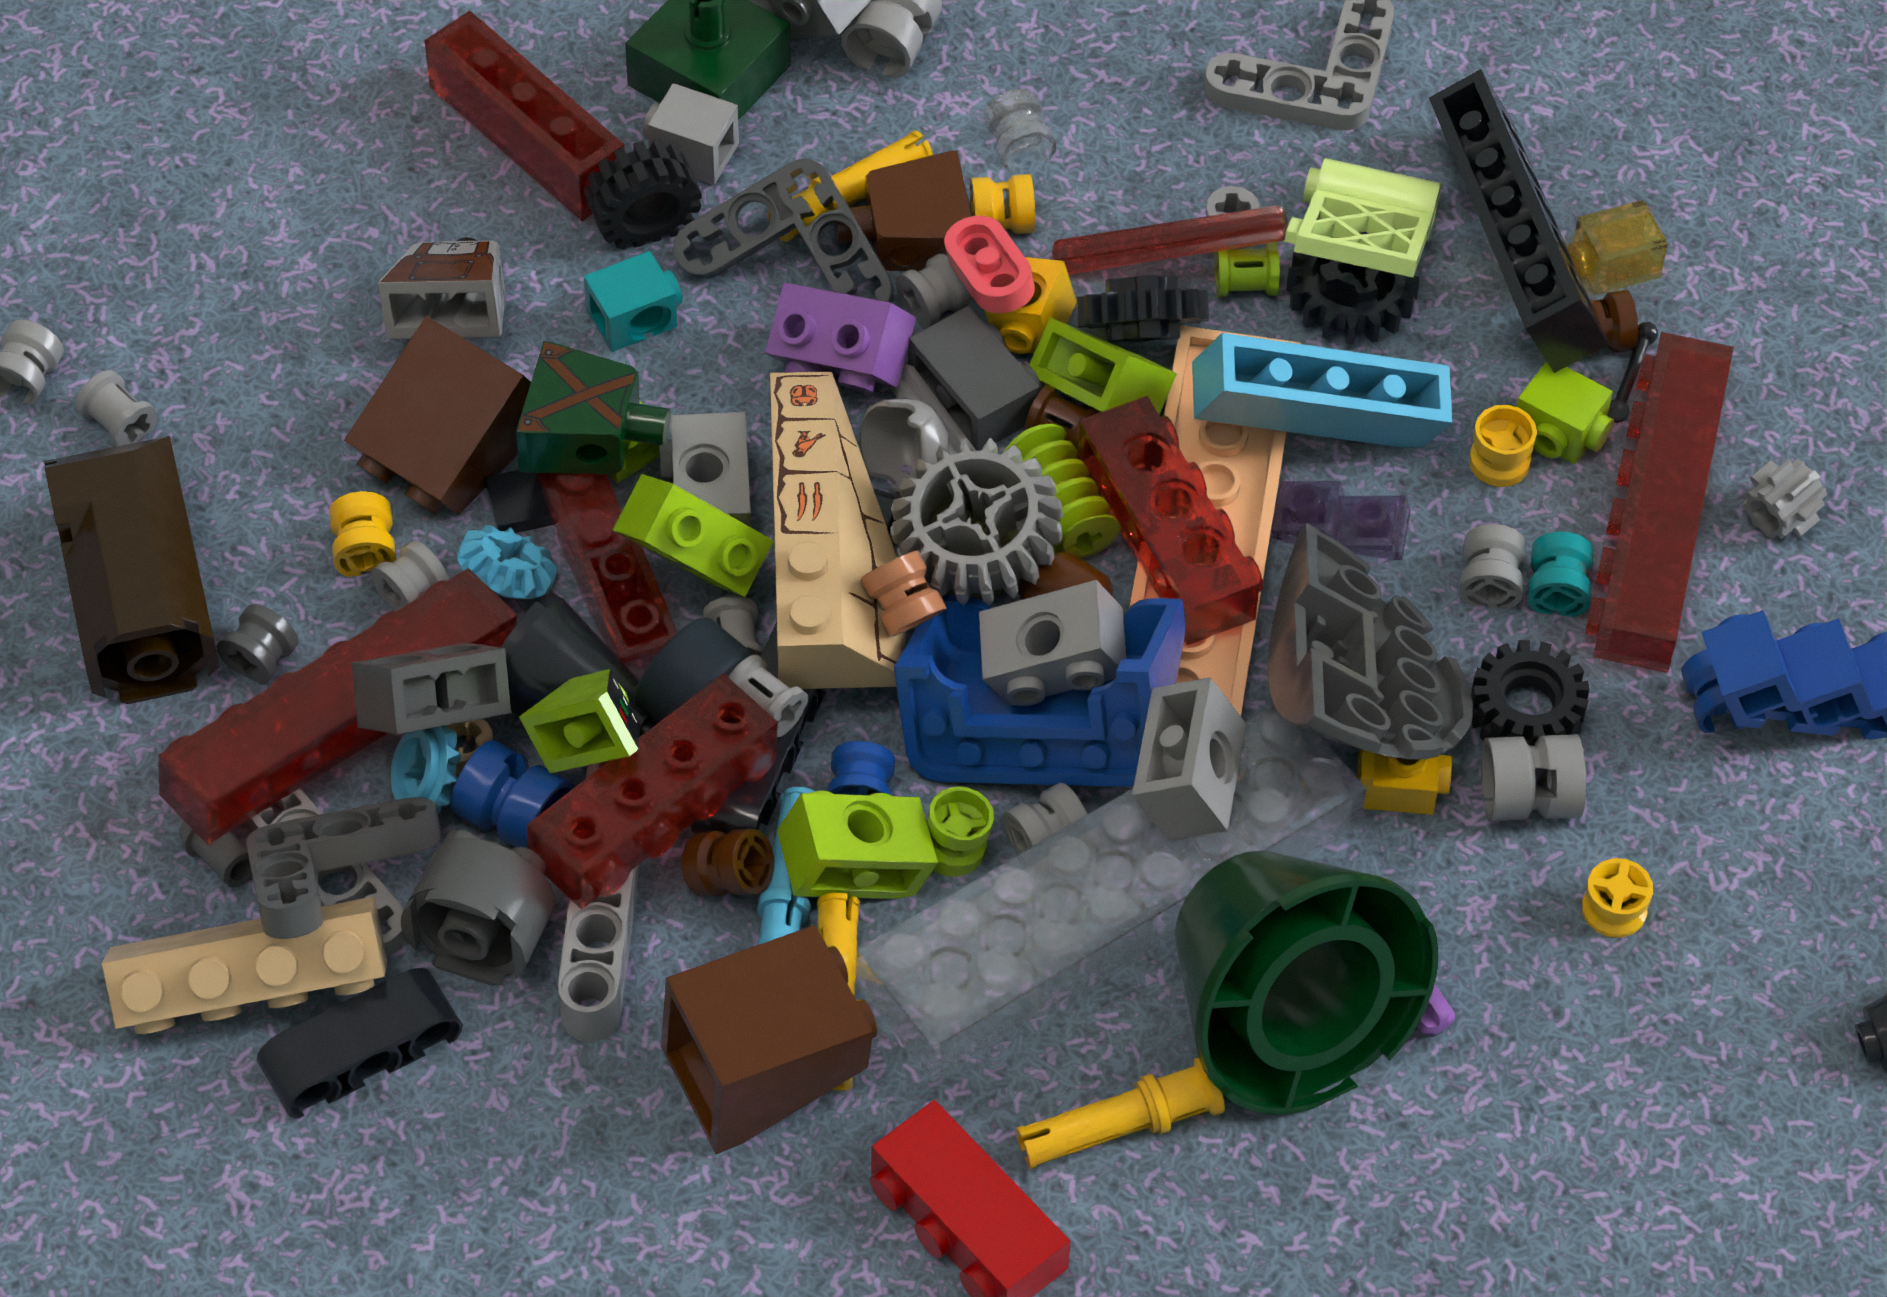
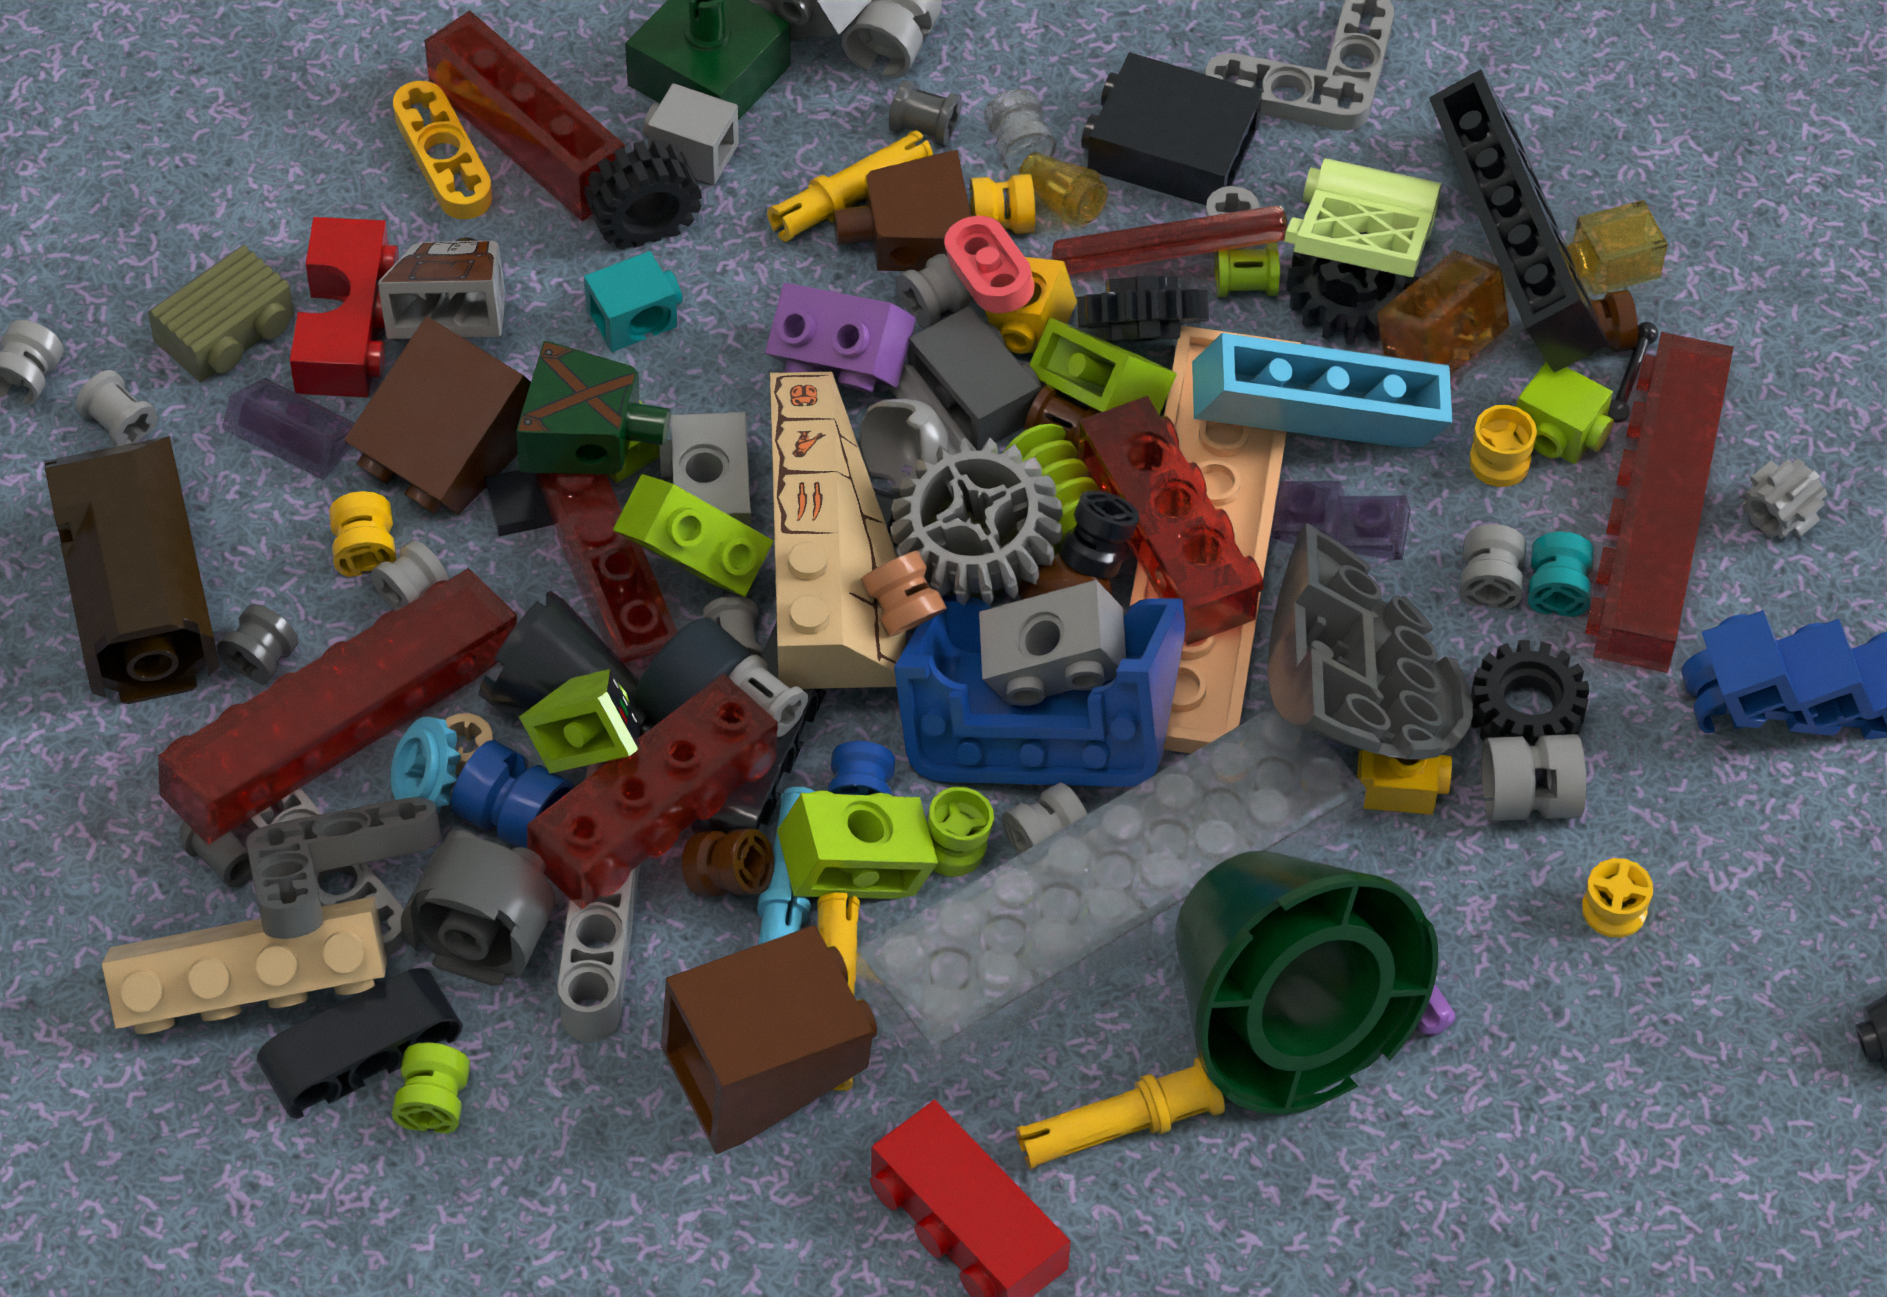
(222, 314): none -> olive brick
(290, 429): none -> clear purple slope
(339, 348): none -> red arch
(431, 688): dark grey brick -> none
(431, 1088): none -> lime wheel
(443, 129): none -> yellow beam
(525, 567): medium azure gear -> none
(784, 217): dark grey beam -> none
(924, 112): none -> dark grey bush
(1066, 187): none -> clear yellow cone
(1098, 537): none -> black wheel
(1171, 129): none -> black brick
(1189, 759): light grey brick -> none
(1446, 313): none -> clear orange brick

